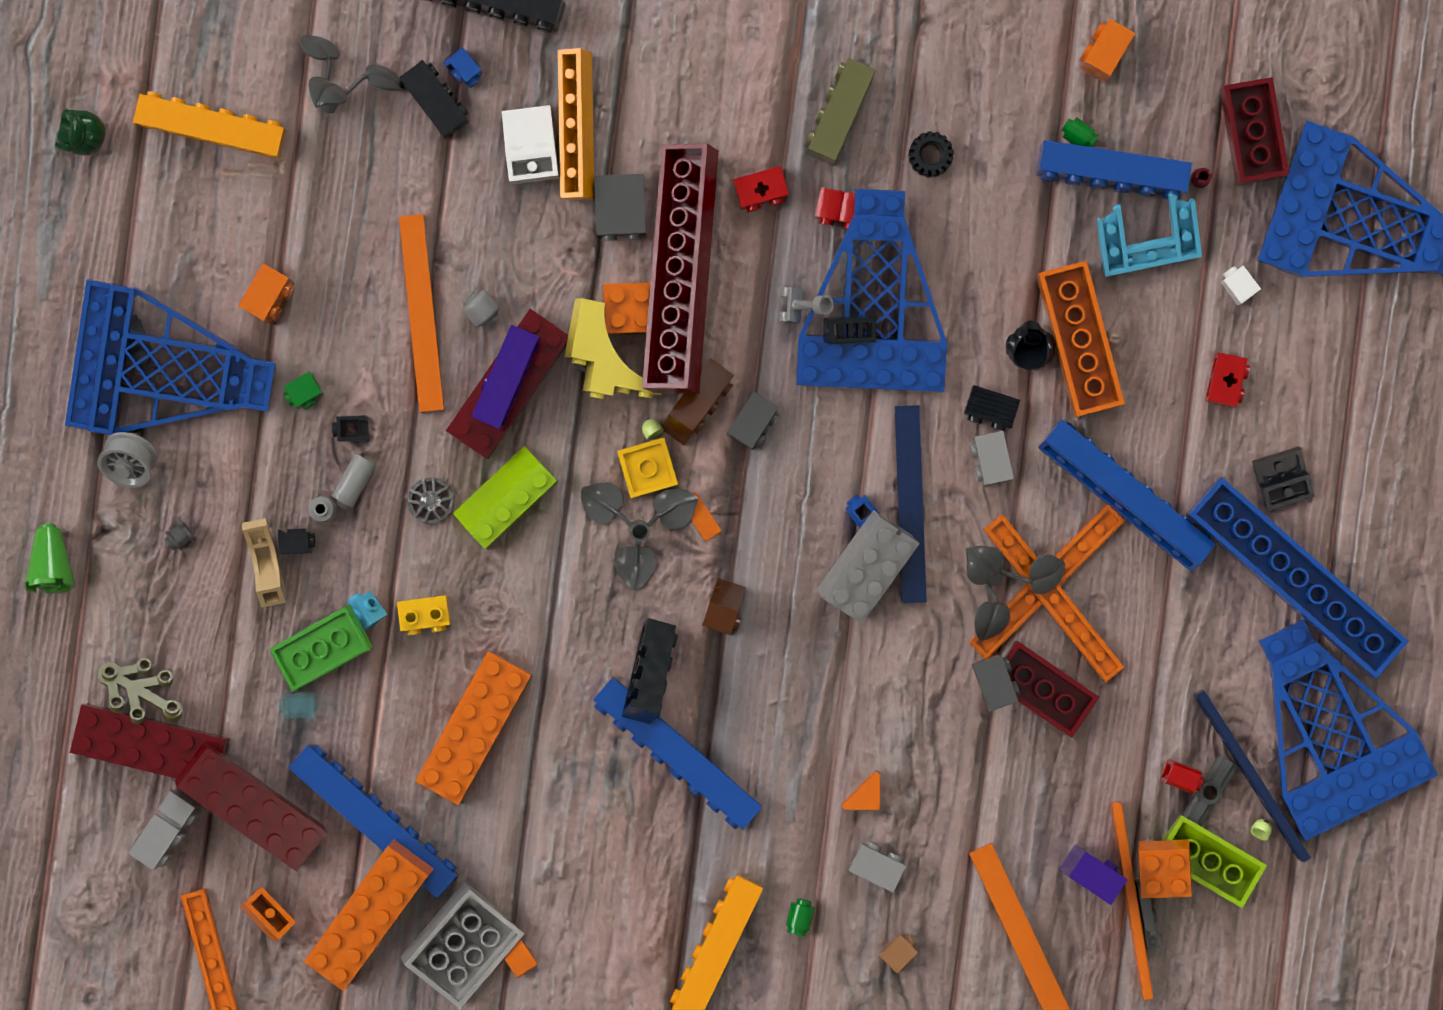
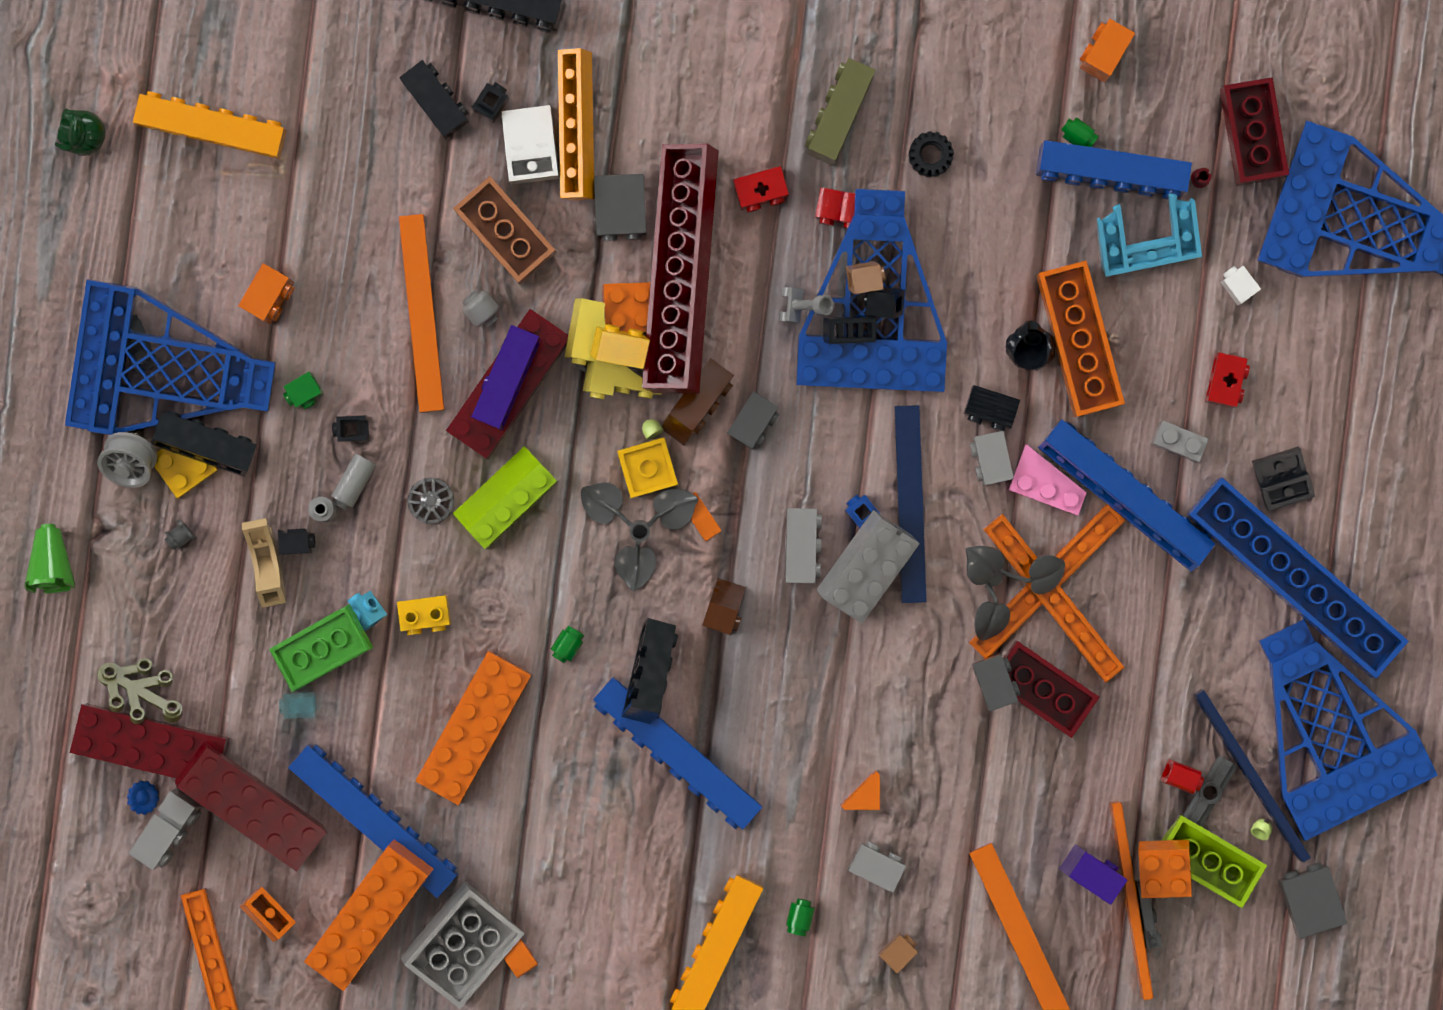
(142, 797): none -> blue piece
(181, 472): none -> yellow plate
(203, 443): none -> black brick
(329, 95): dark grey plant -> none
(464, 68): blue brick -> none
(485, 109): none -> black window
(504, 230): none -> nougat brick
(567, 644): none -> green brick
(620, 346): none -> yellow brick
(802, 545): none -> light grey brick
(865, 277): none -> medium nougat brick
(885, 302): none -> black brick
(1045, 483): none -> bright pink wing
(1179, 441): none -> light grey brick
(1312, 900): none -> dark grey brick

